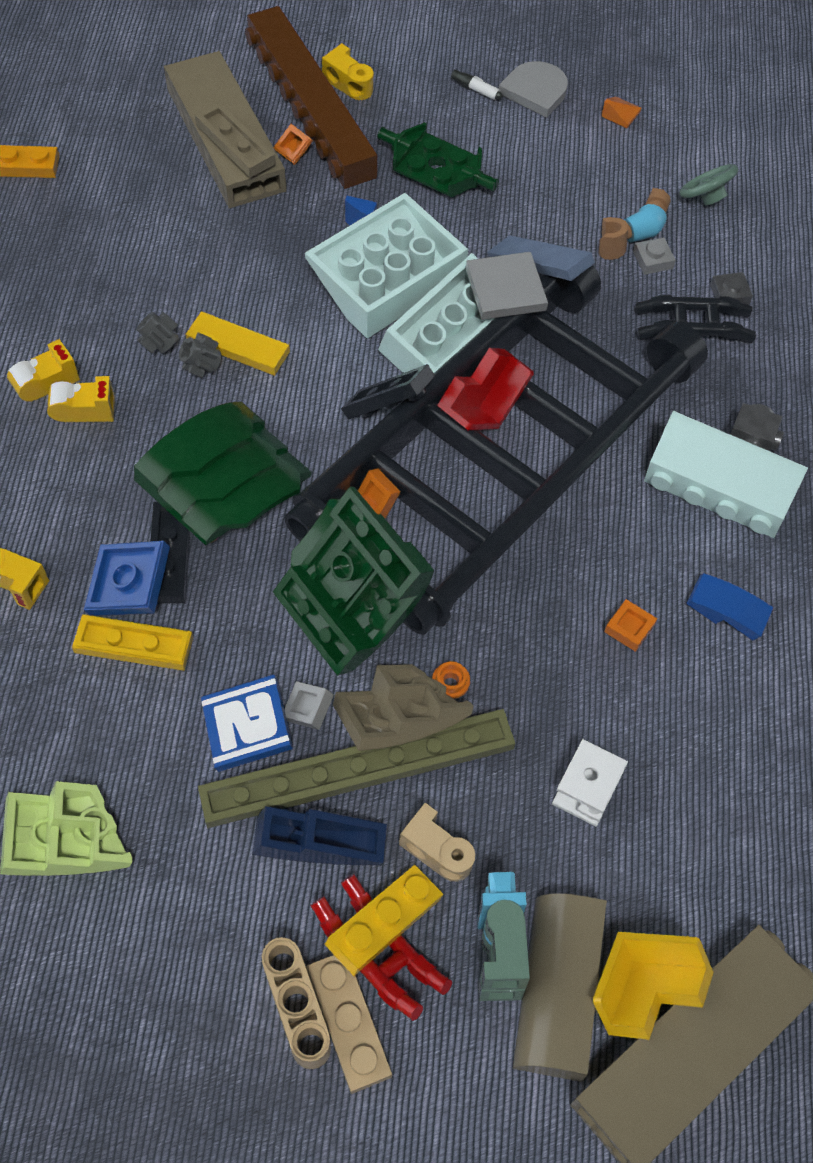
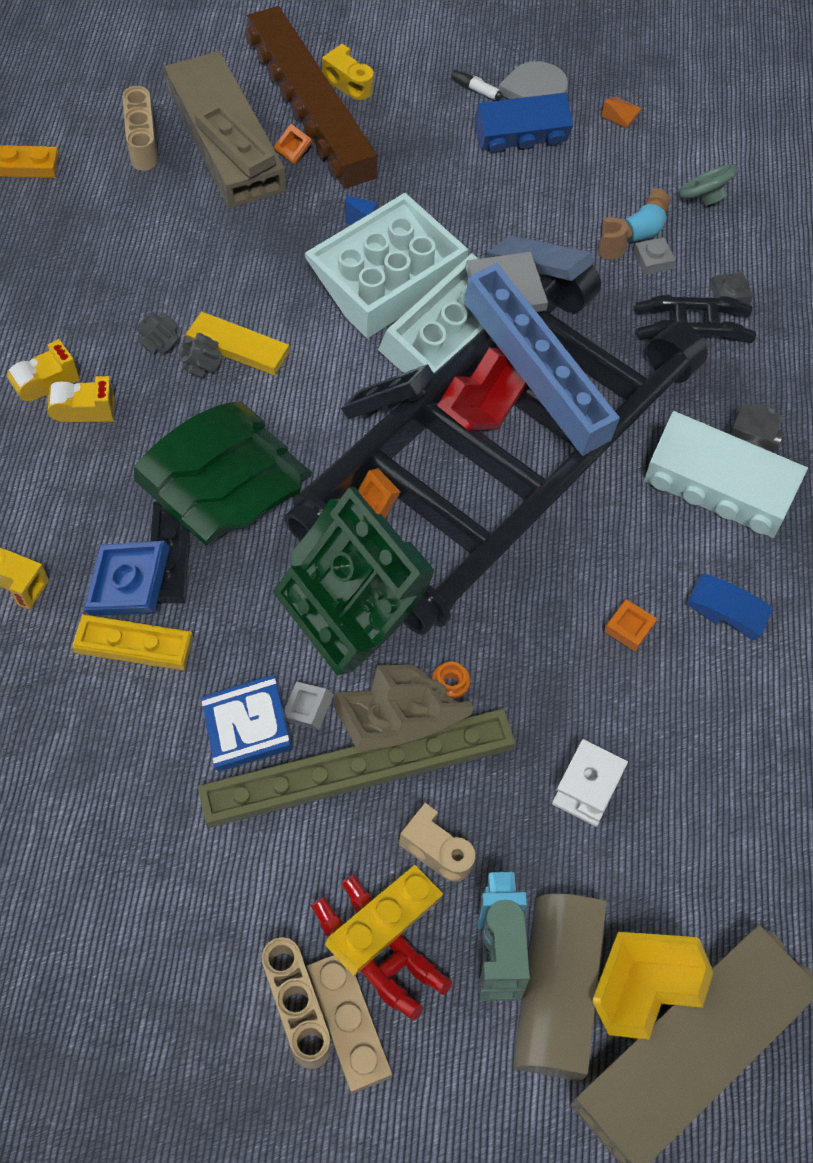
(60, 833): yellowish green slope -> none
(140, 128): none -> tan beam
(318, 837): dark blue slope -> none
(418, 151): dark green plate -> none
(523, 122): none -> blue brick
(540, 359): none -> medium blue brick

